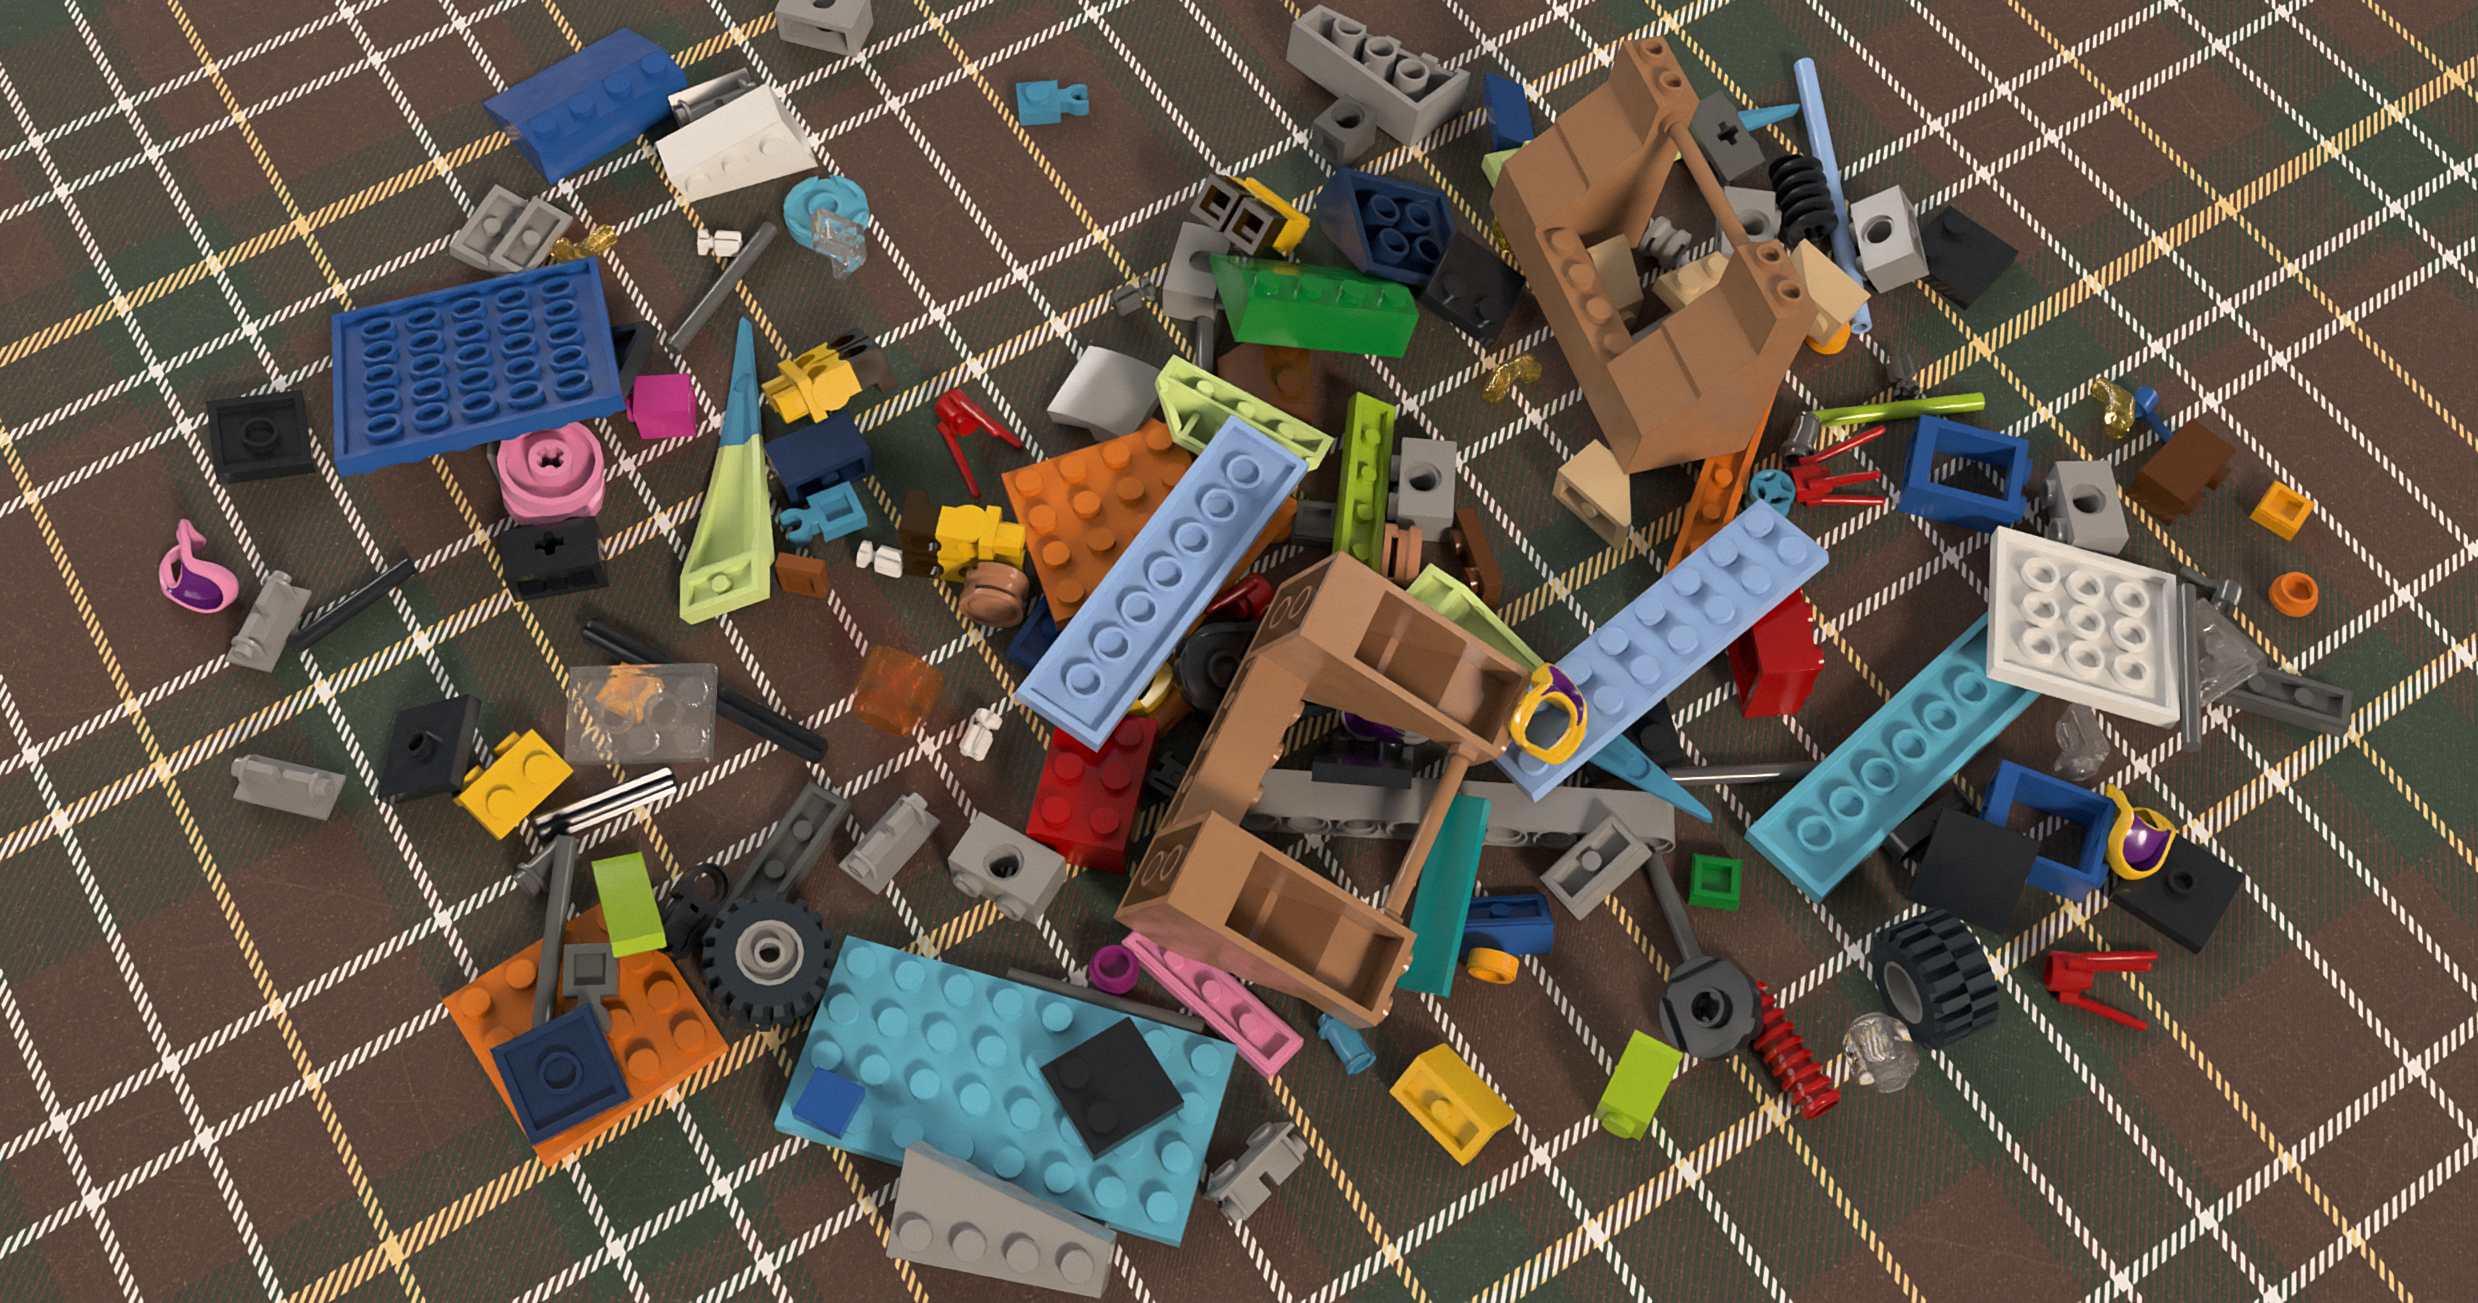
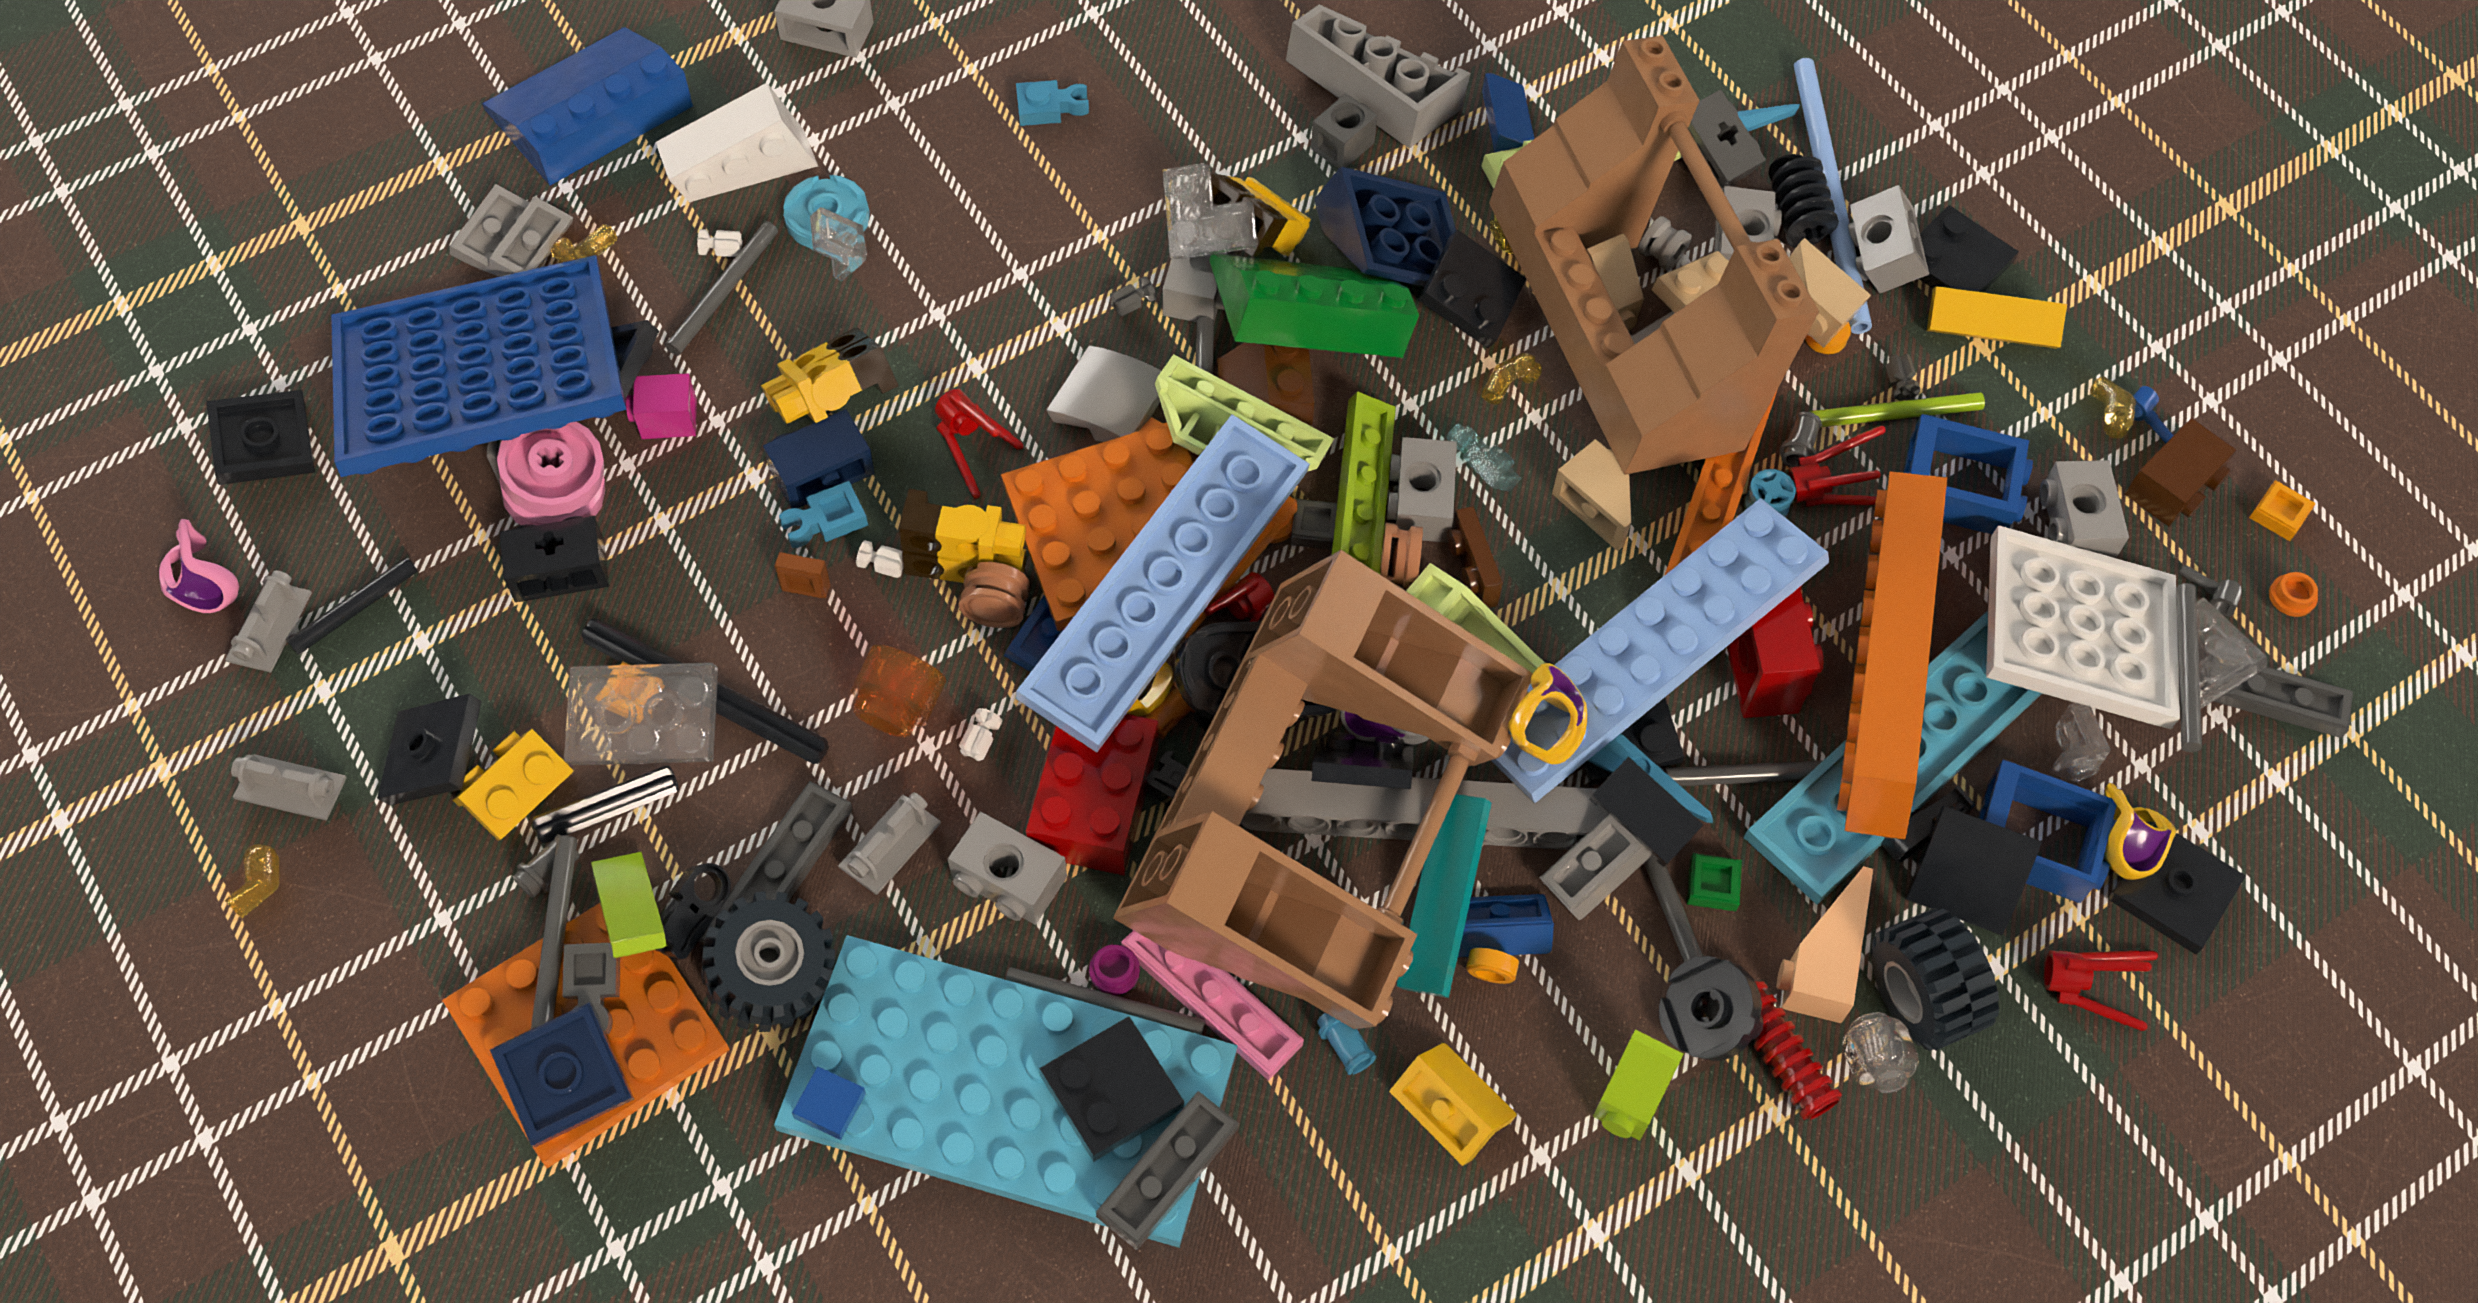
(260, 879): none -> clear yellow arm
(709, 96): light grey hinge -> none
(734, 534): yellowish green plate -> none
(983, 1226): light grey wedge -> none
(1167, 1170): none -> dark grey tile
(1196, 224): none -> clear plate
(1239, 1180): light grey hinge -> none
(1490, 463): none -> clear light blue plate
(1647, 811): none -> black hinge
(1826, 964): none -> light nougat slope
(1895, 652): none -> orange brick
(1996, 317): none -> yellow tile

